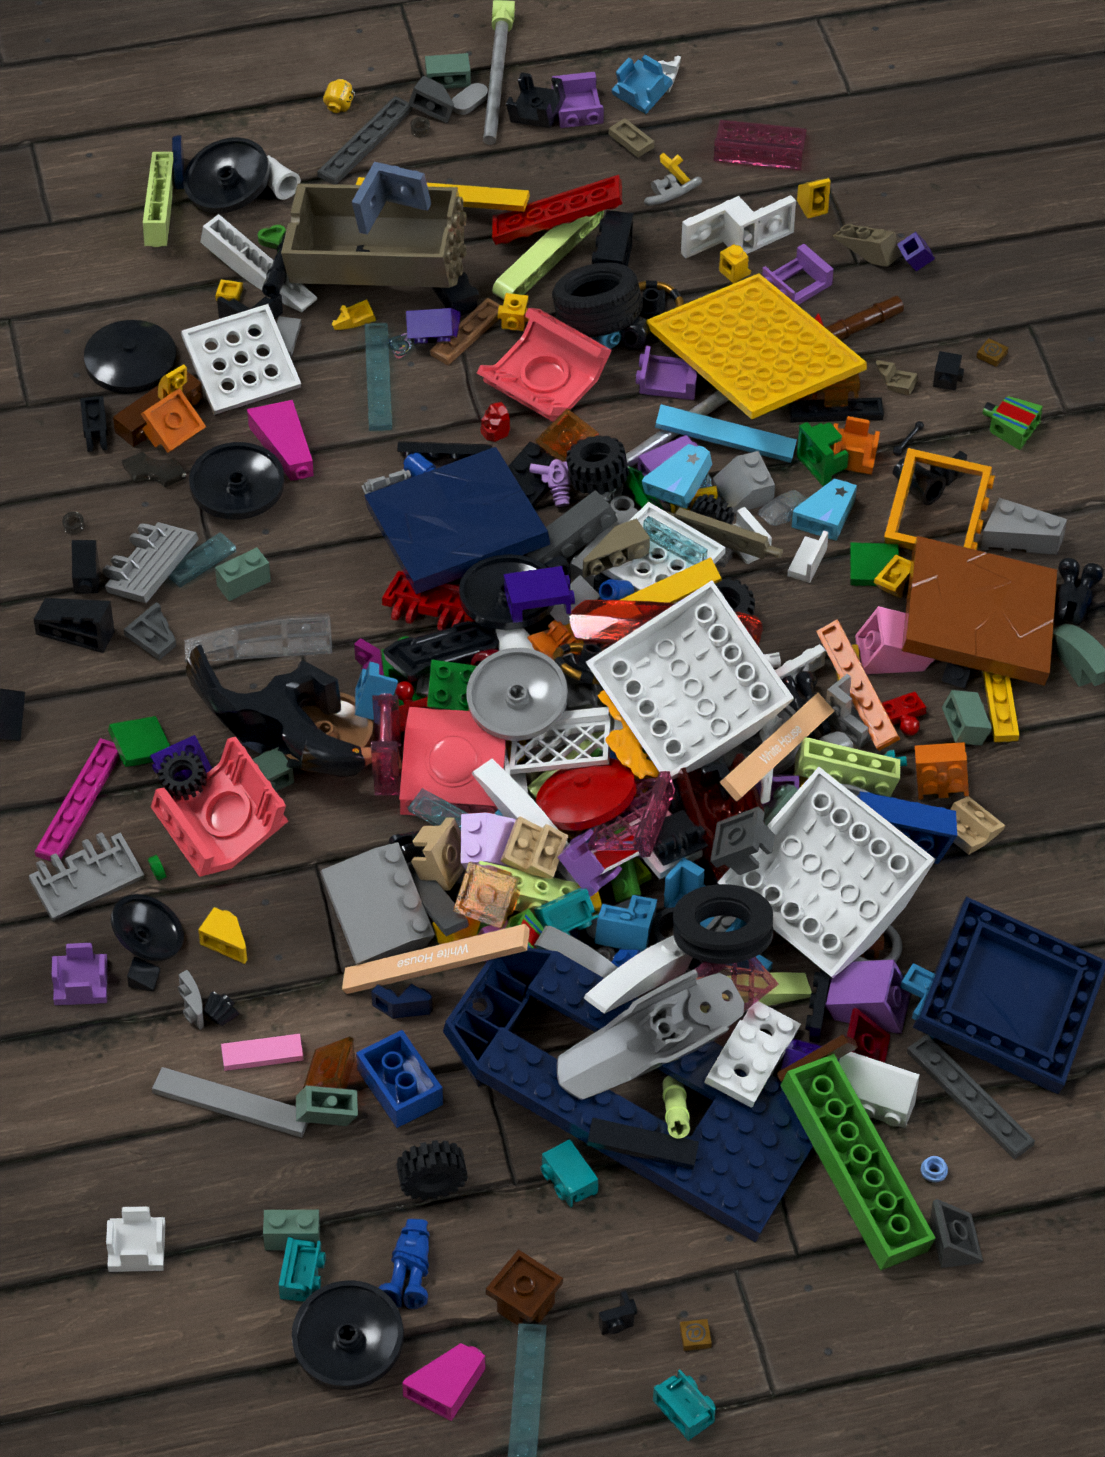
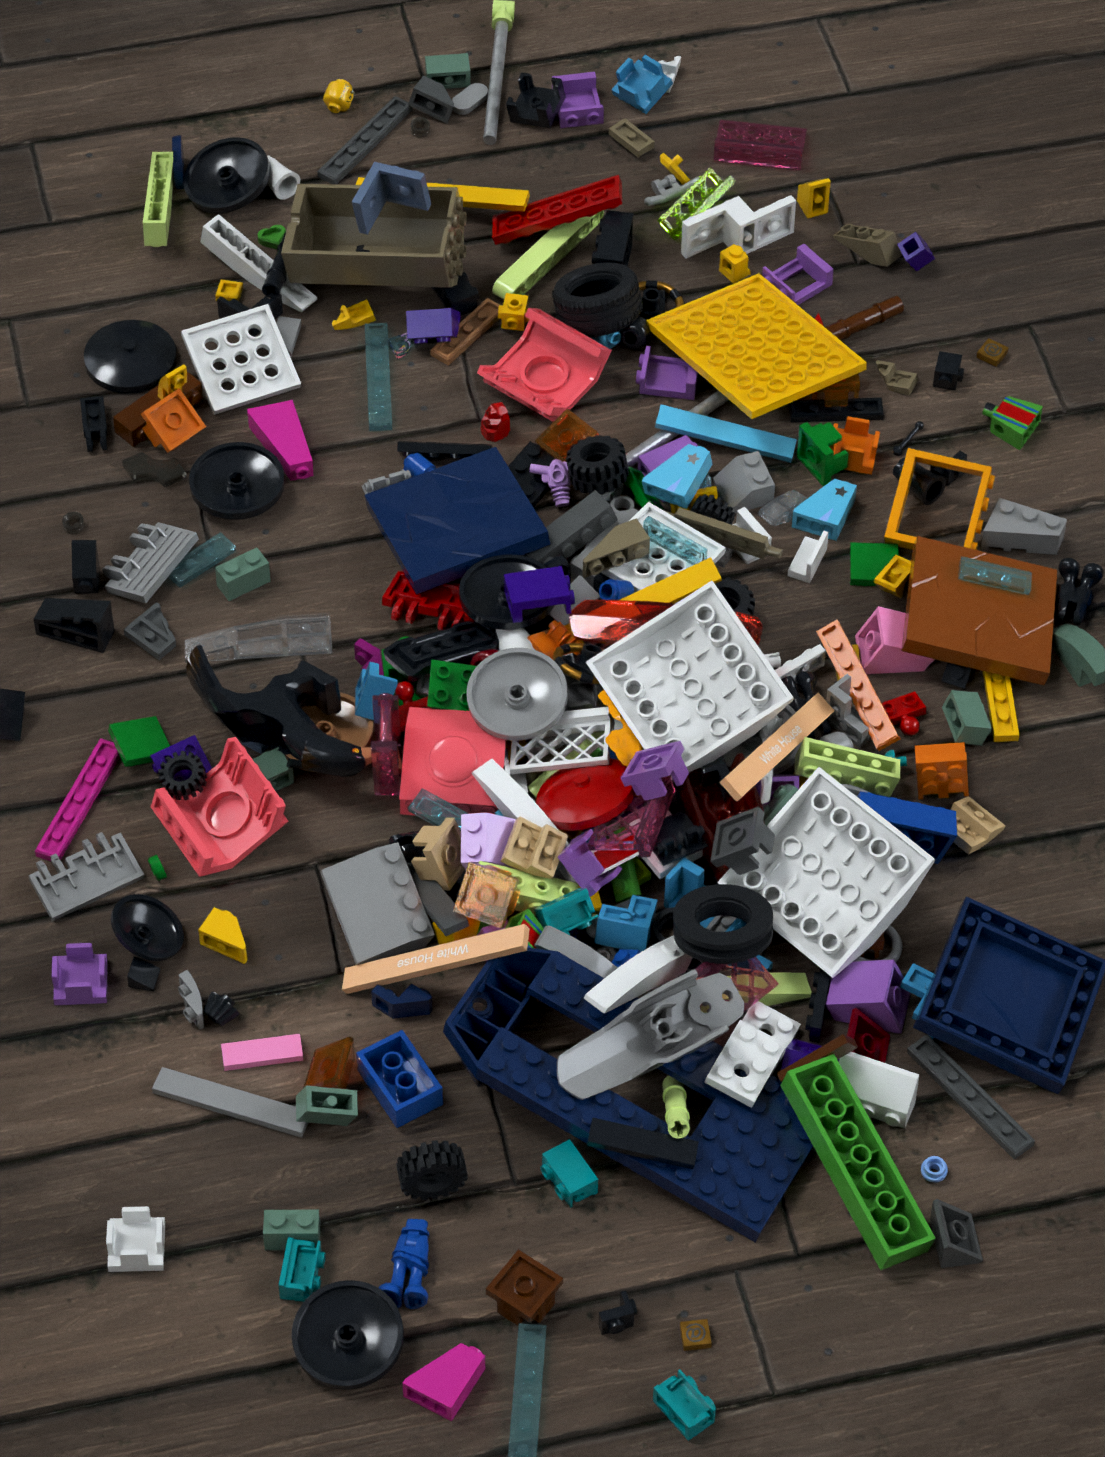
(651, 765): none -> medium lavender panel
(707, 201): none -> clear neon green fence
(995, 575): none -> clear light blue tile

